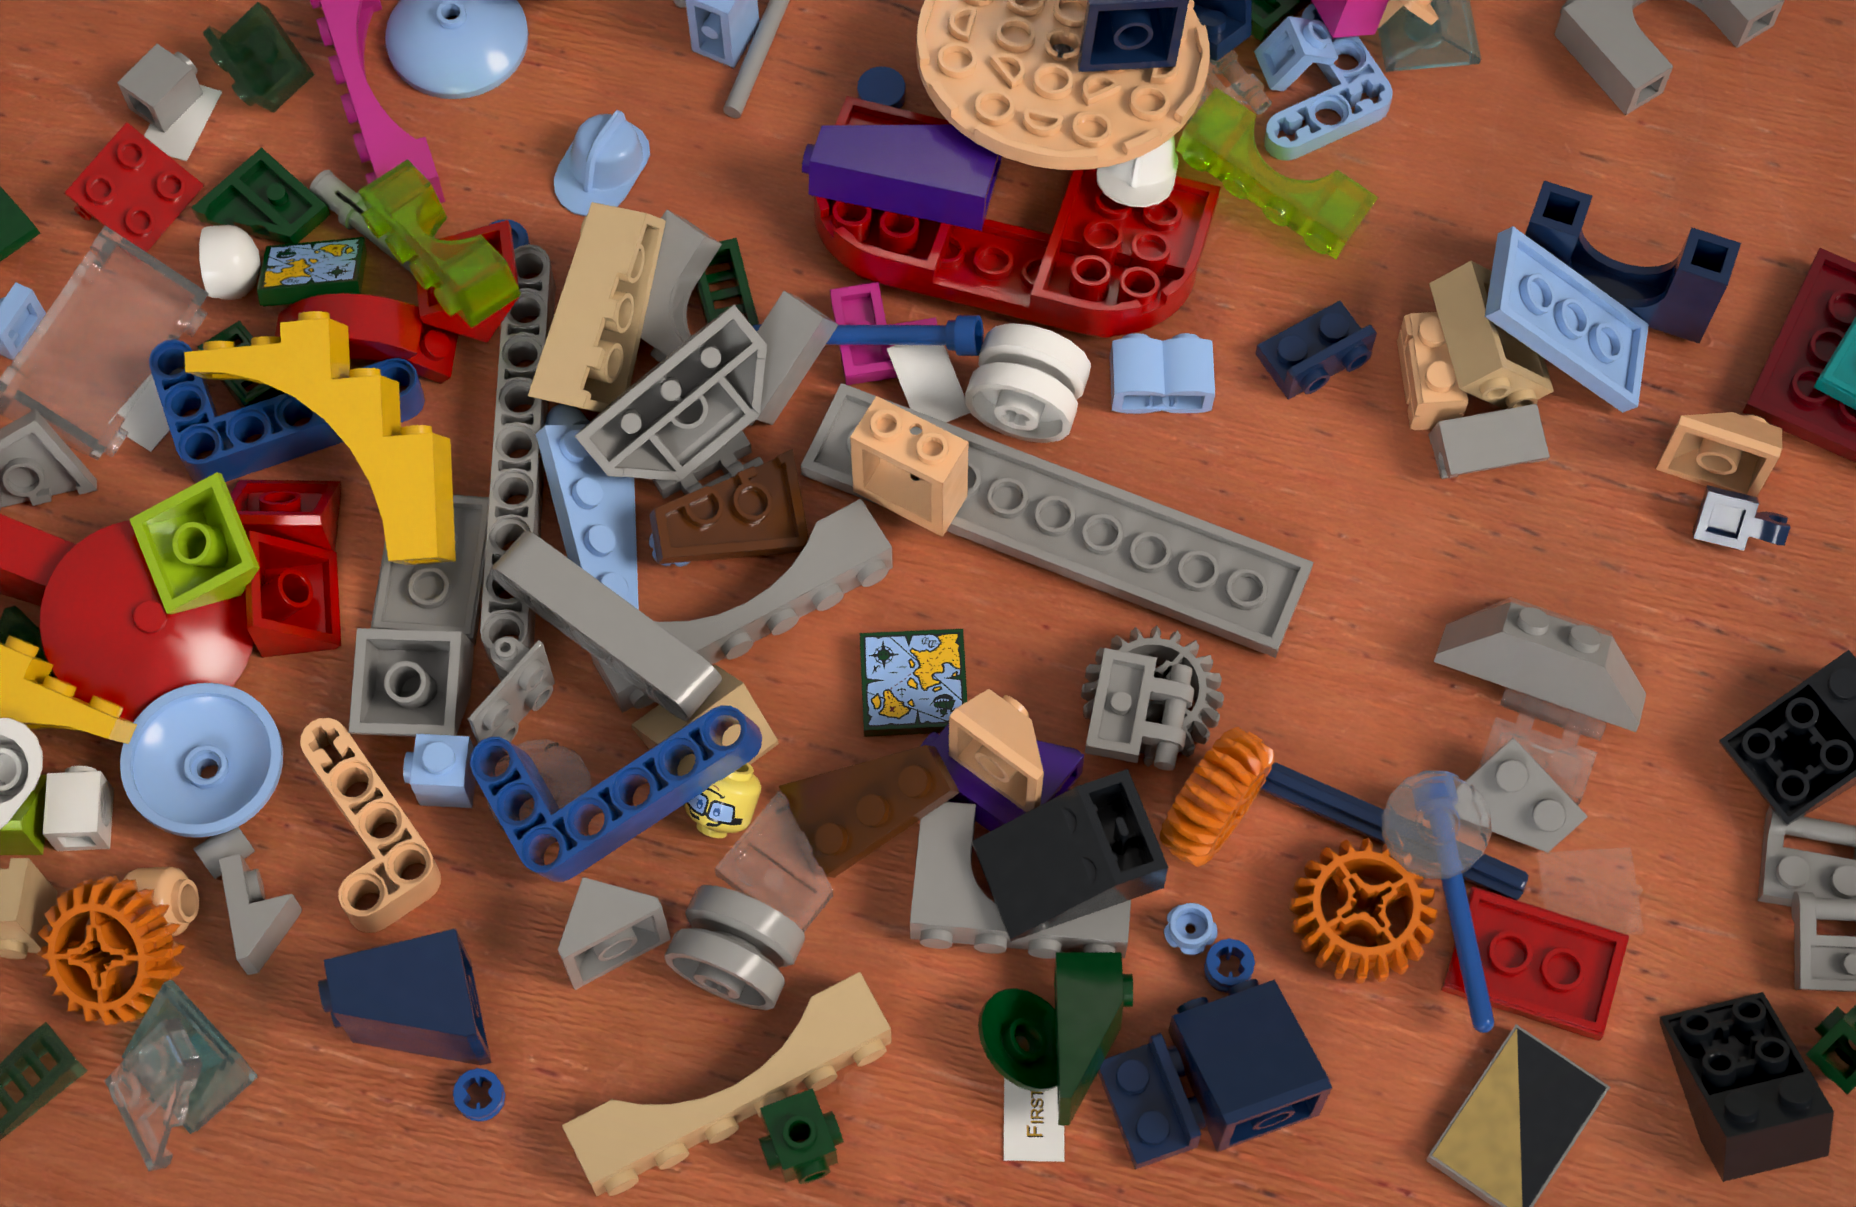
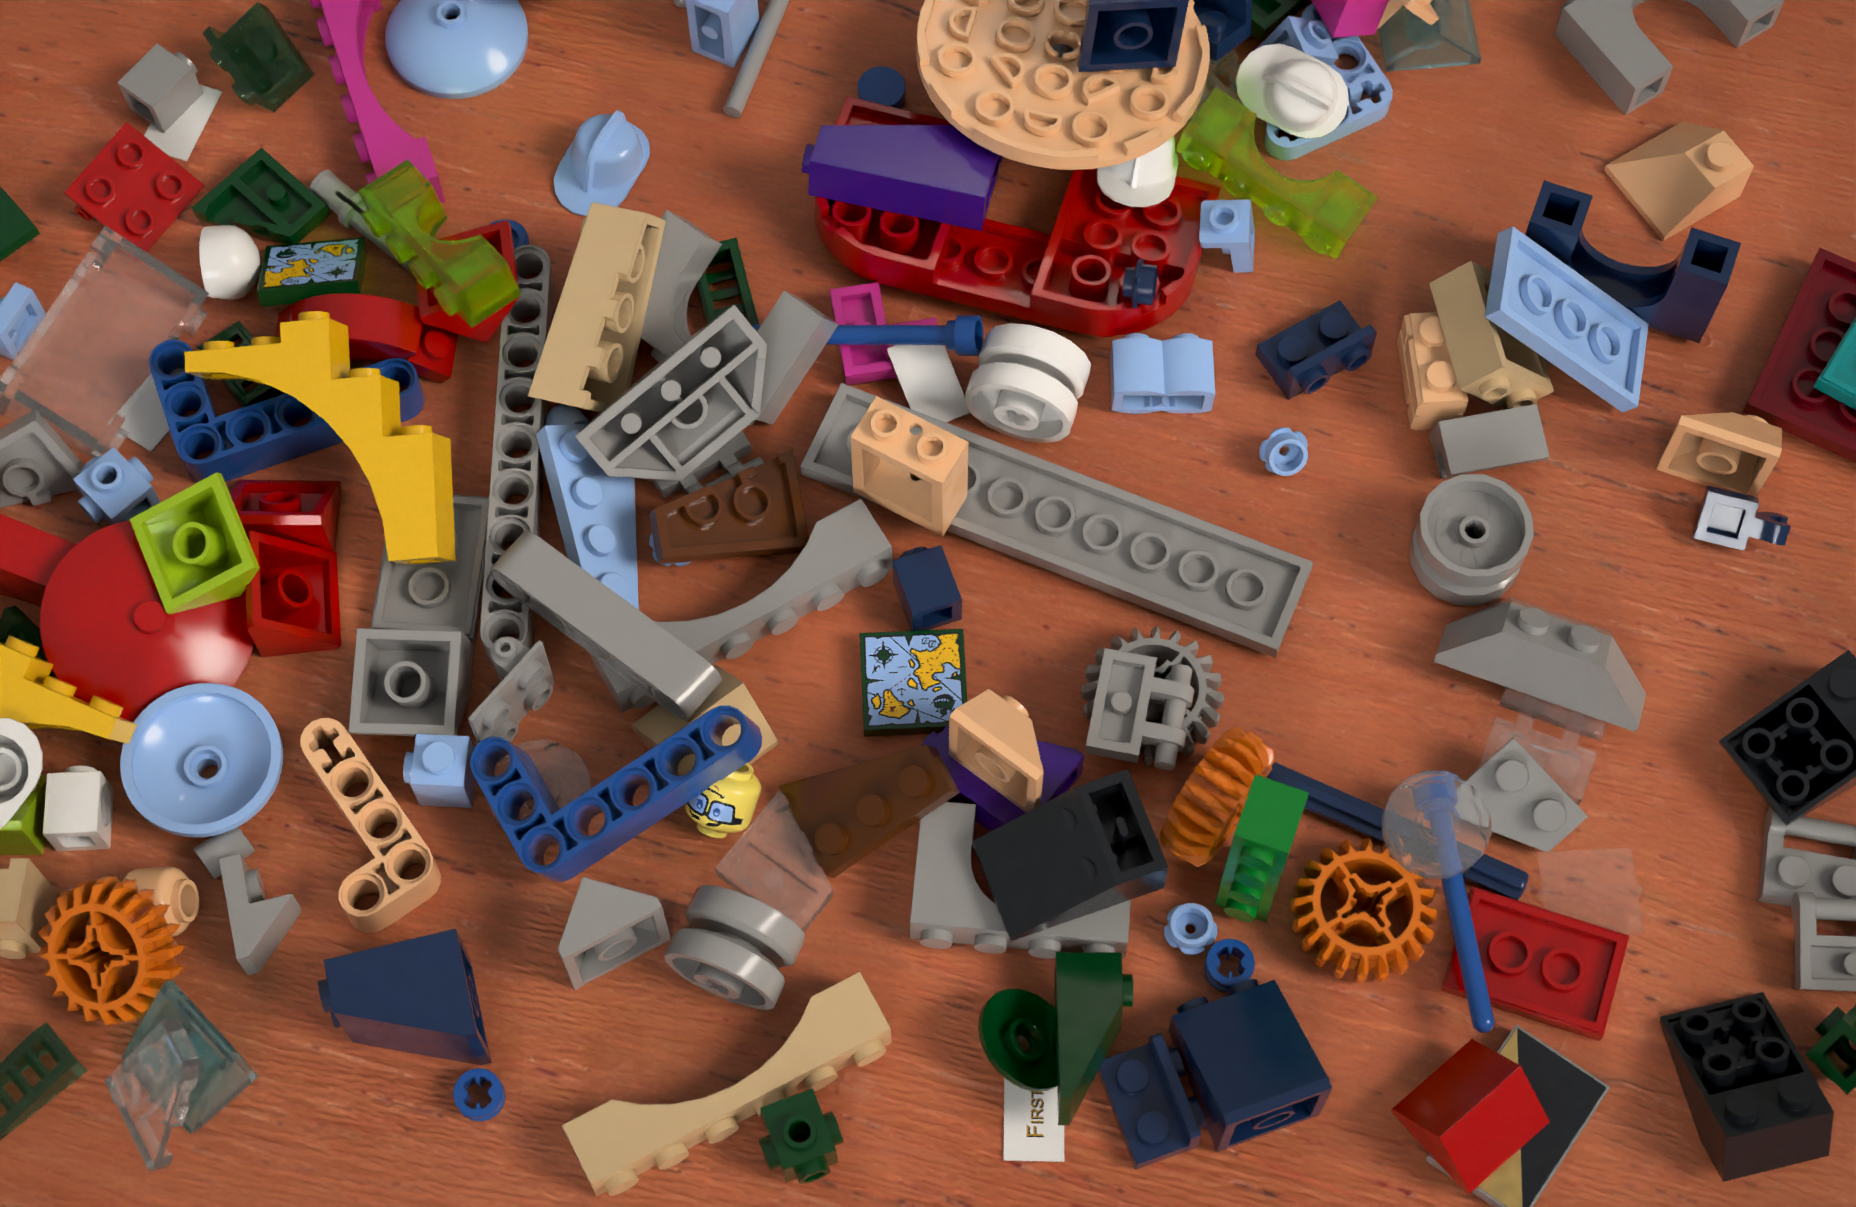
(115, 488): none -> light blue brick
(926, 588): none -> dark blue brick
(1140, 283): none -> dark blue plate
(1229, 227): none -> light blue bracket
(1260, 849): none -> green brick
(1292, 91): none -> white piece
(1292, 459): none -> light blue plate
(1471, 539): none -> light grey wheel
(1473, 1113): none -> red slope
(1681, 176): none -> light nougat slope

